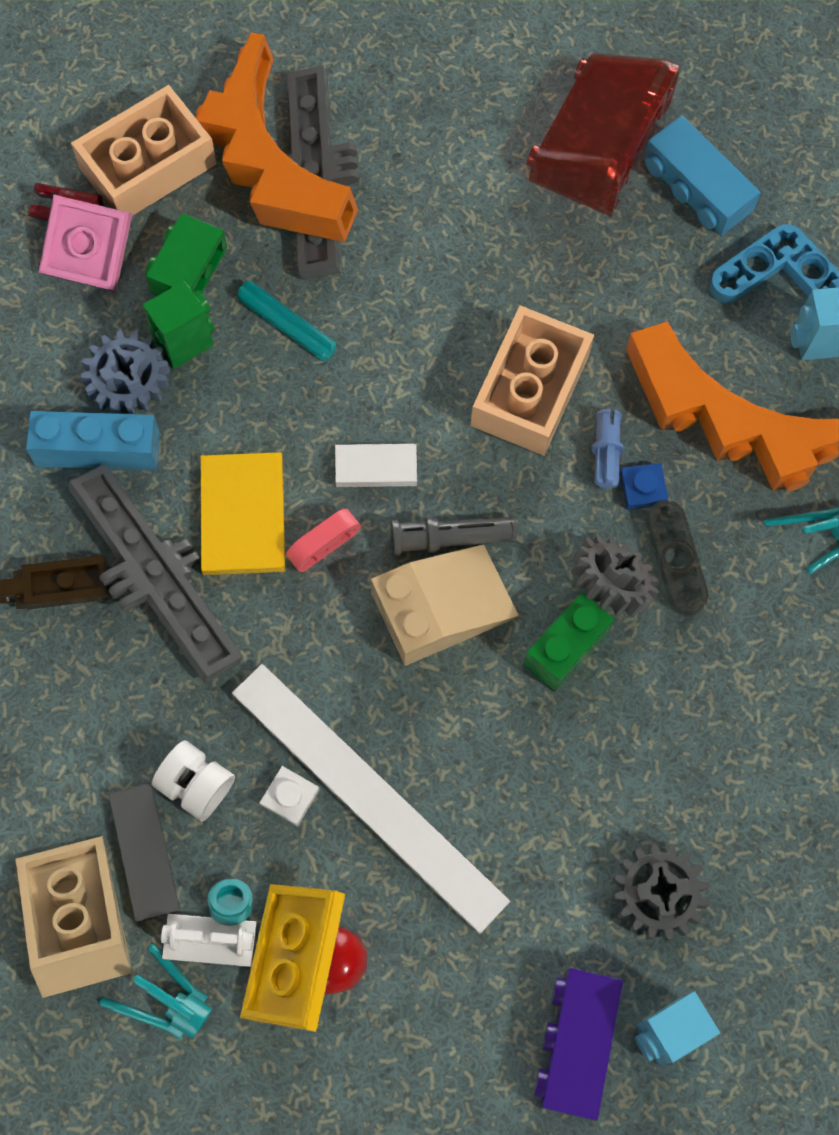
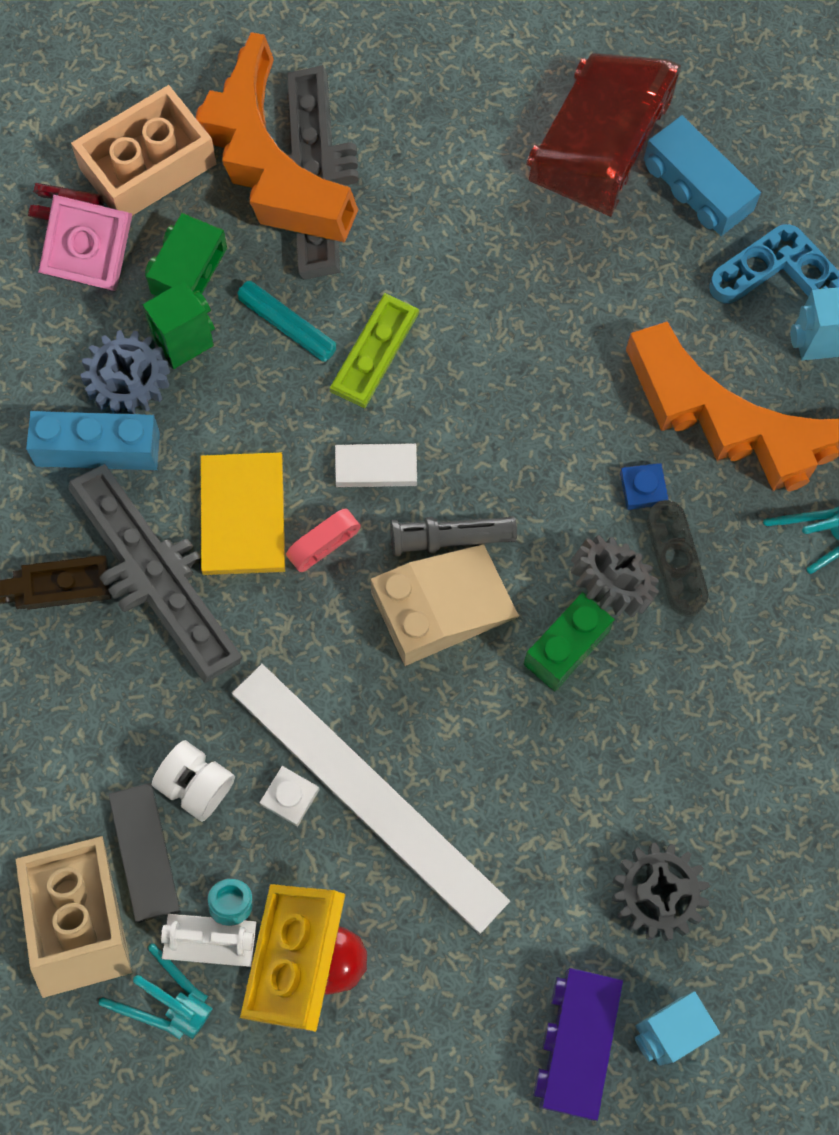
(374, 350): none -> lime tile
(531, 380): light nougat brick -> none
(607, 448): medium blue axle -> none

